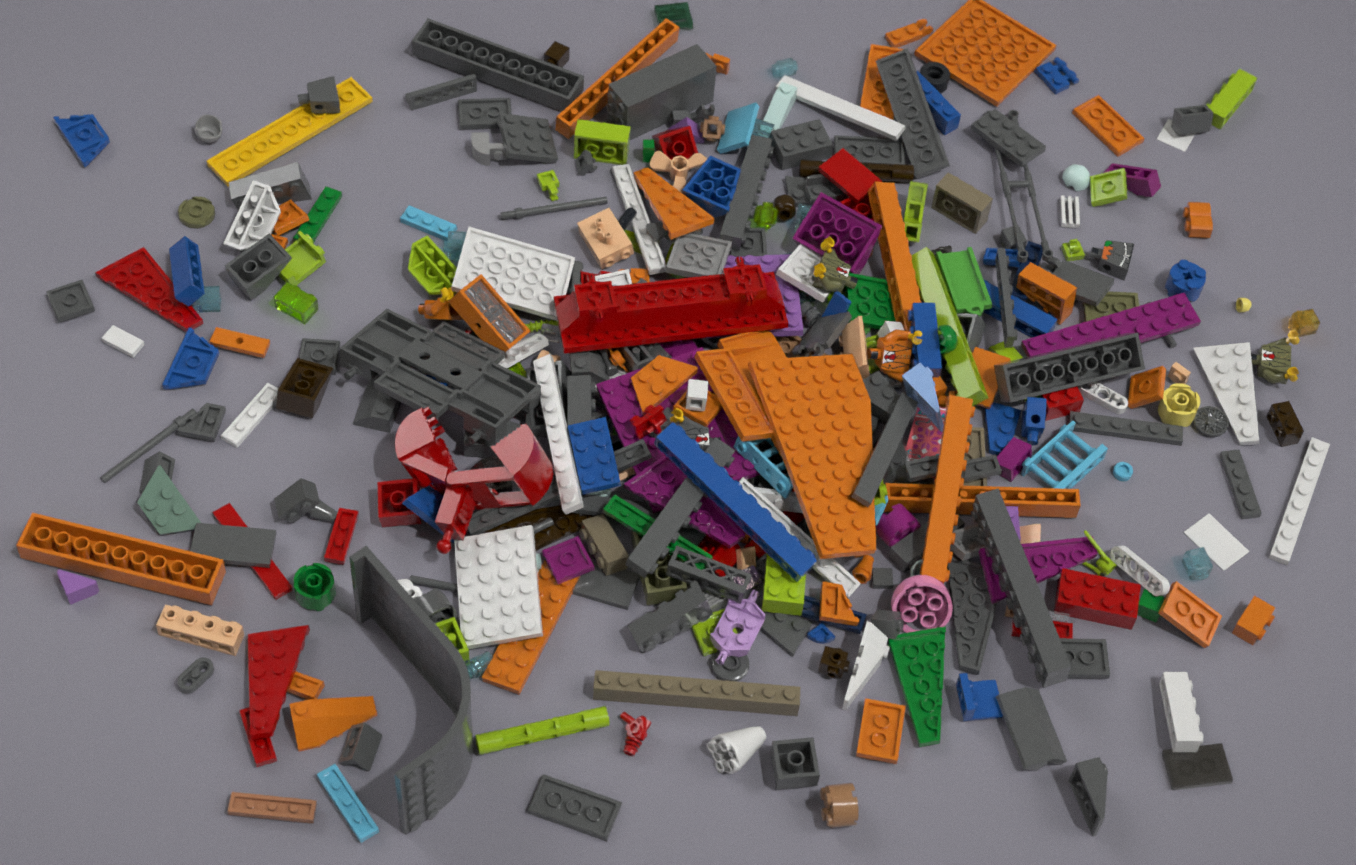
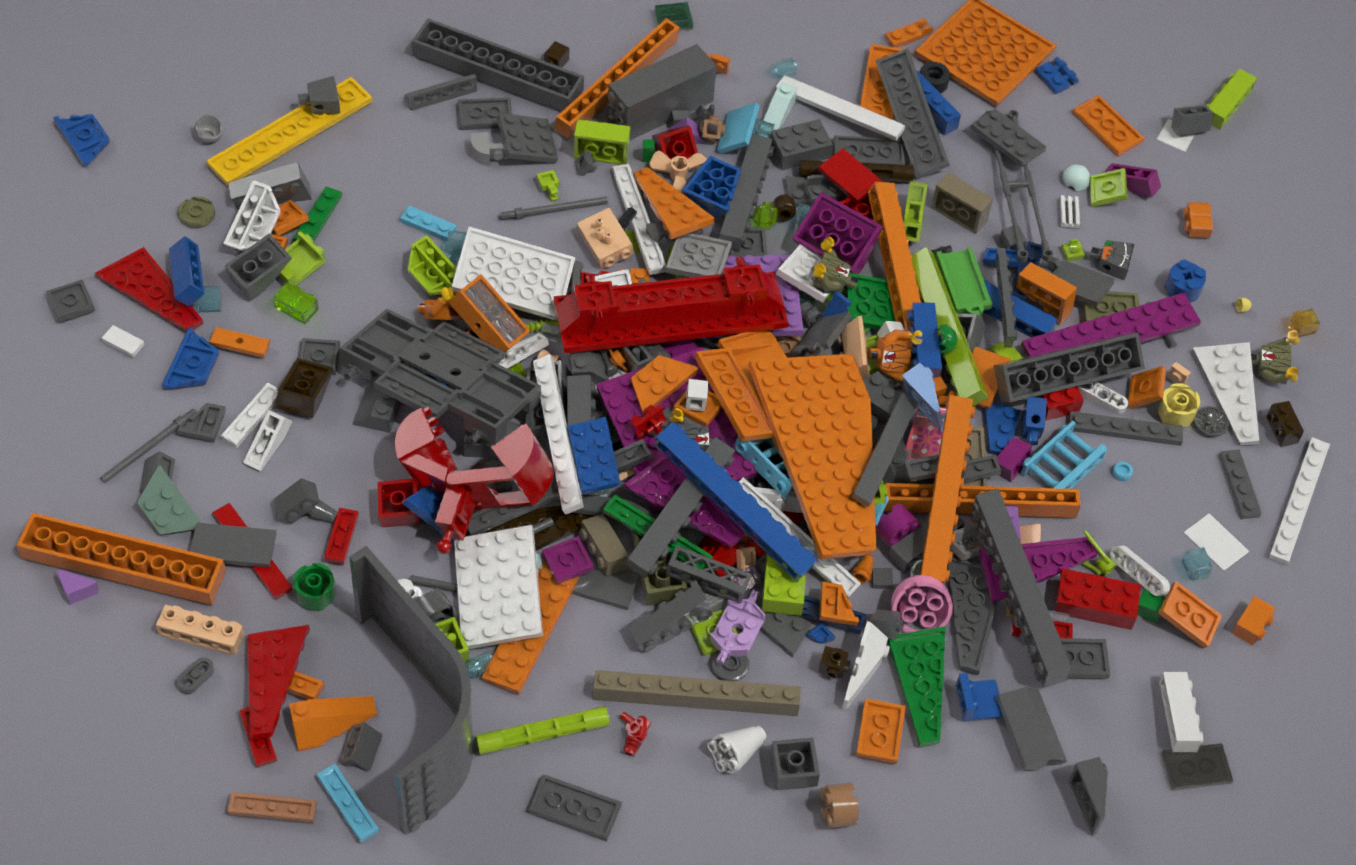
(267, 440): none -> white slope

